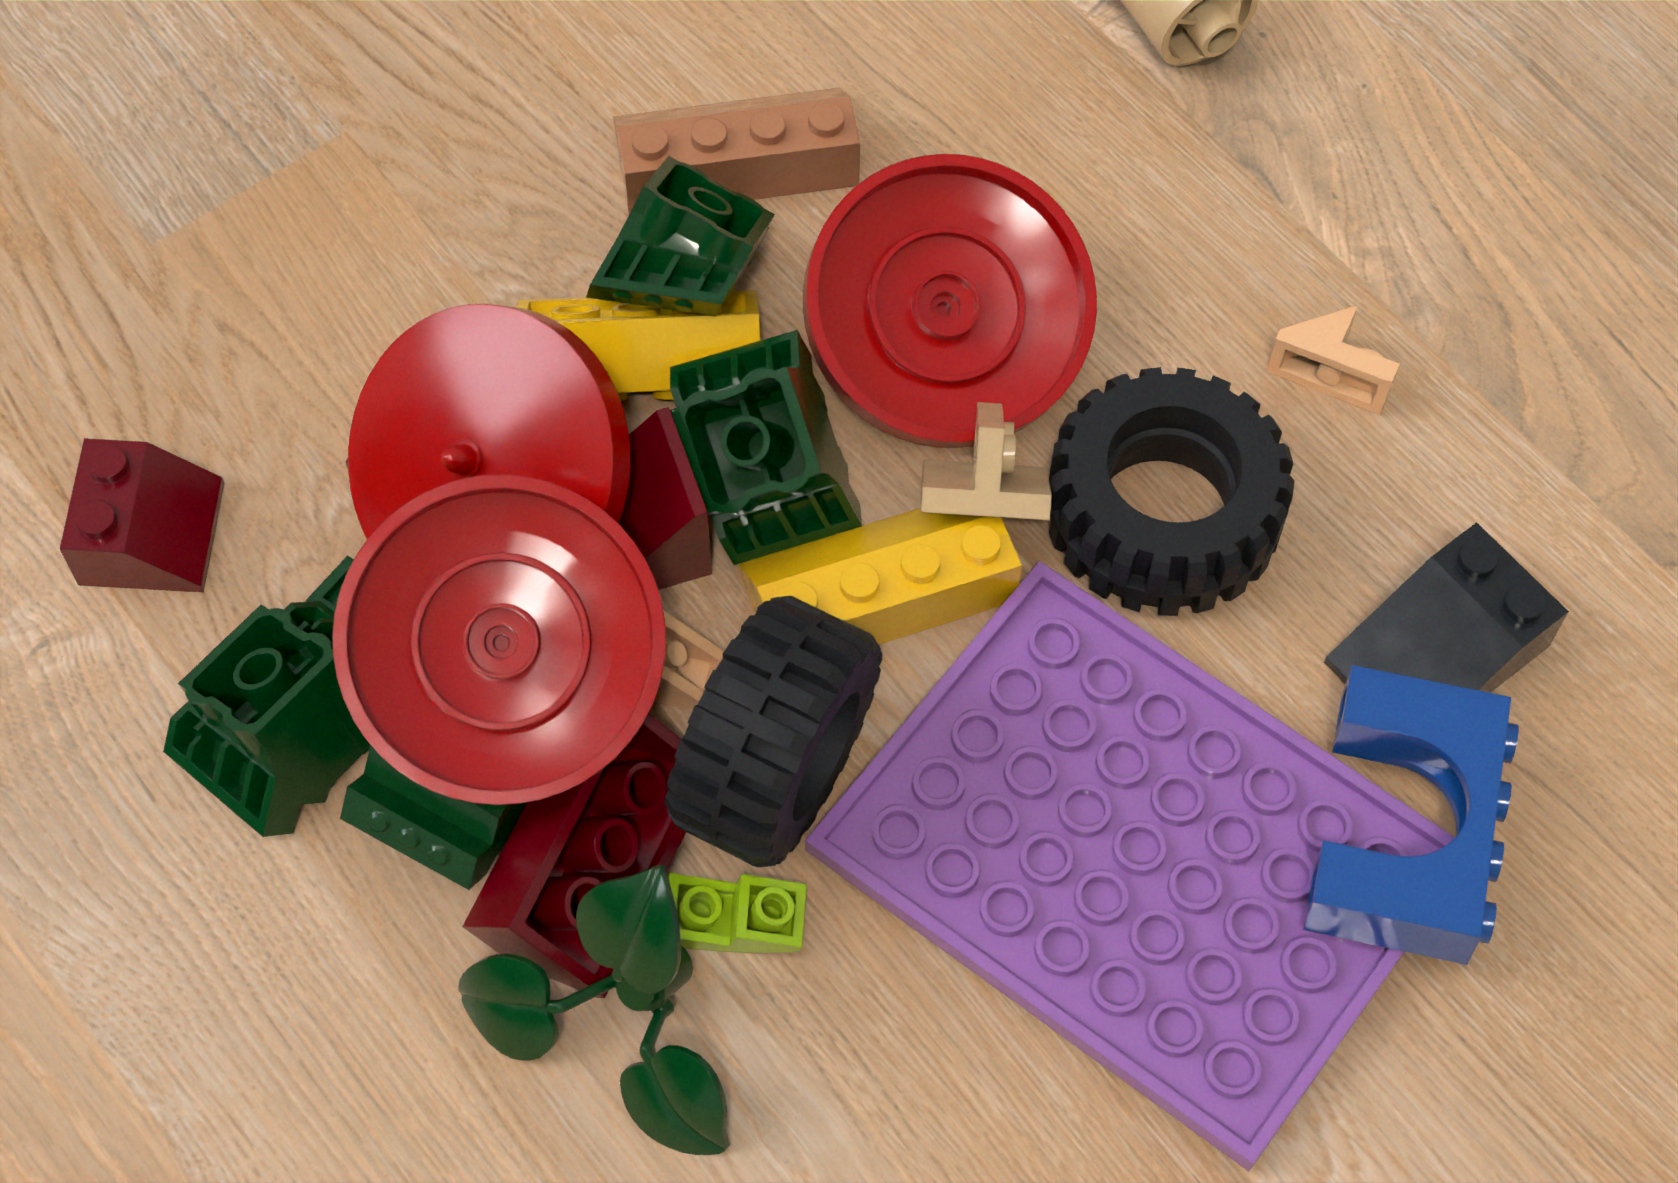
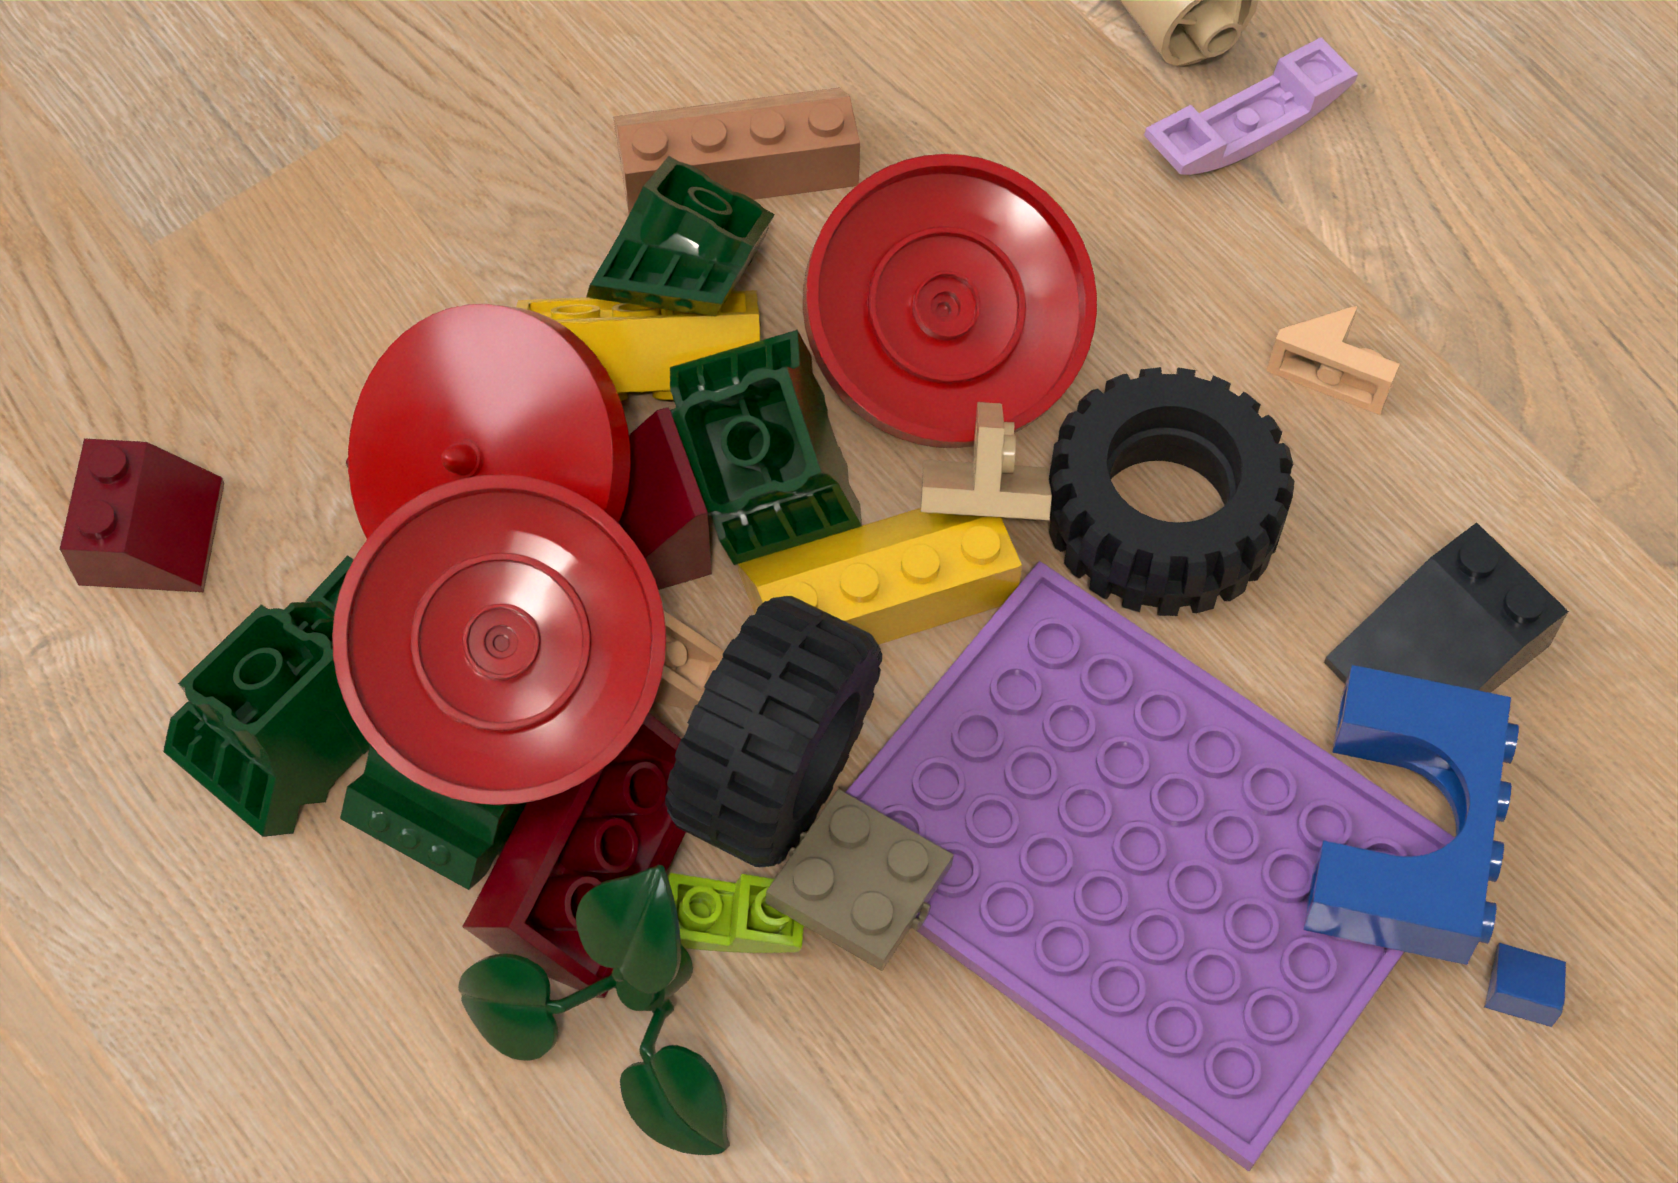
(859, 879): none -> dark tan plate
(1256, 116): none -> lavender slope
(1527, 985): none -> blue slope

